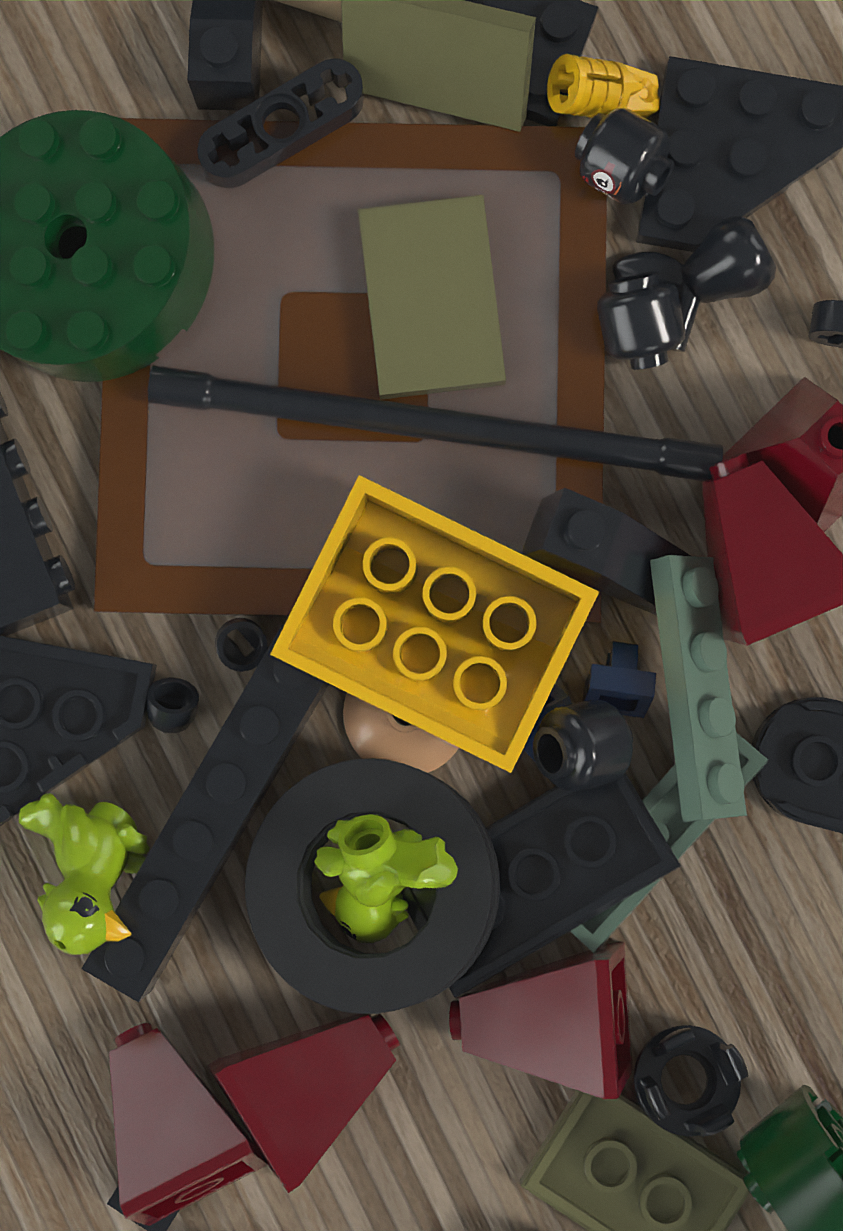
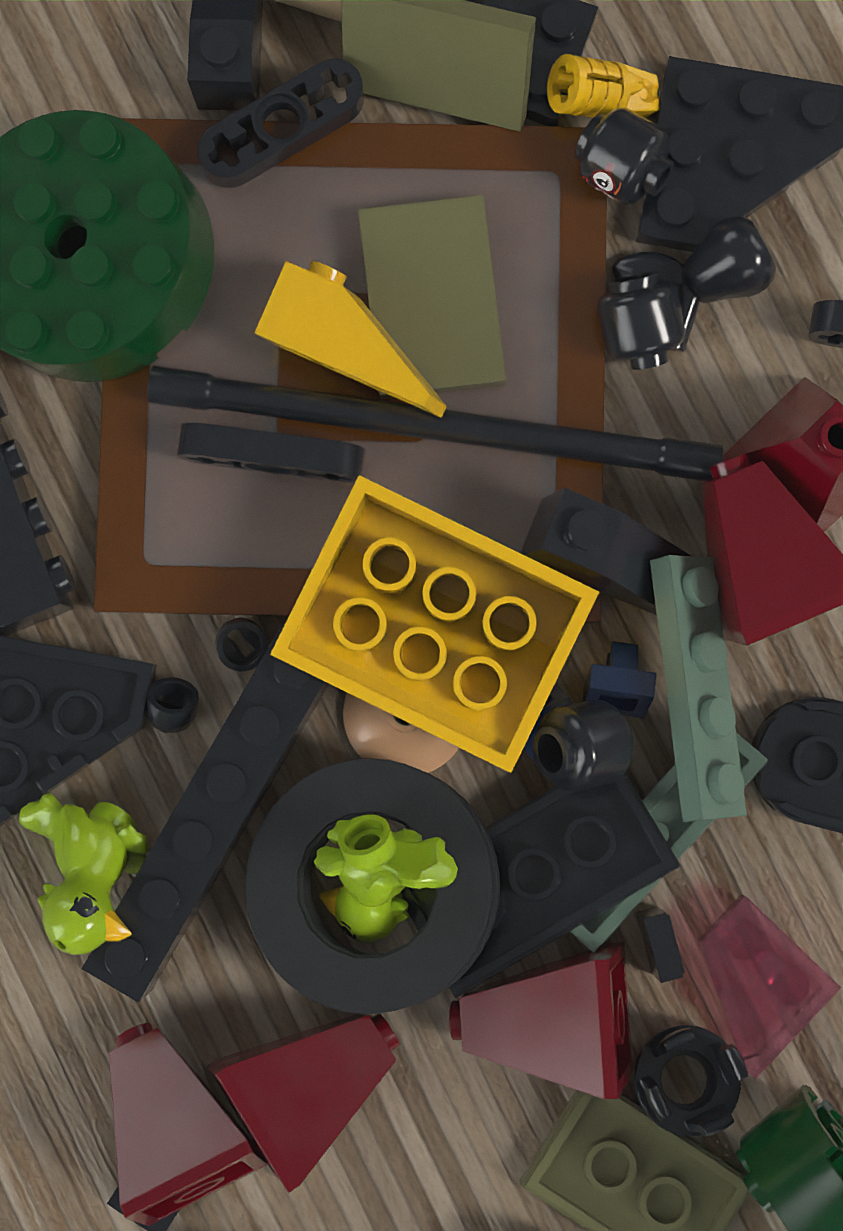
(270, 452): none -> black beam
(334, 328): none -> yellow slope
(660, 944): none -> black tile
(762, 982): none -> clear pink wing

